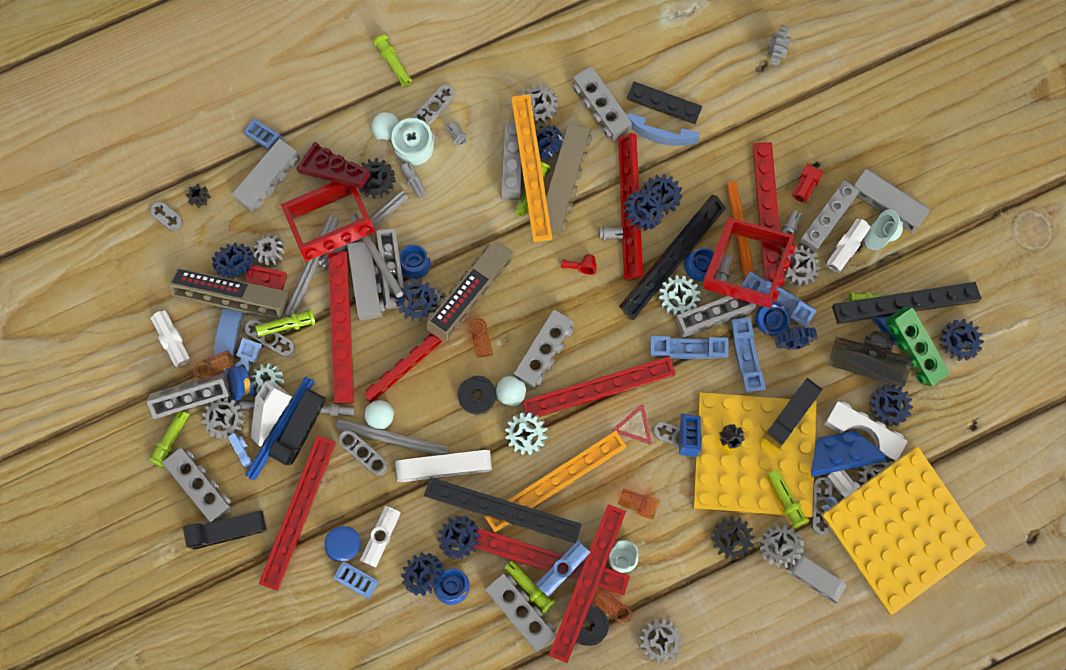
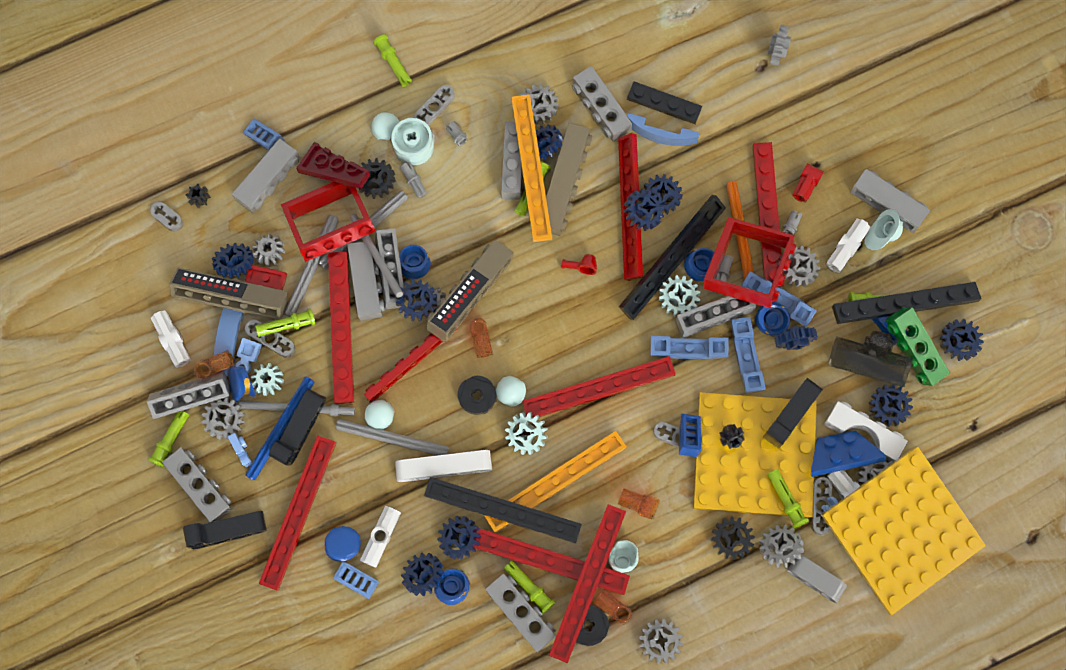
(267, 409): white slope -> none
(354, 449): light grey beam -> none
(555, 322): light grey brick -> none
(572, 558): medium blue piece -> none
(610, 233): light grey pin -> none
(635, 425): clear piece -> none
(829, 217): light grey brick -> none

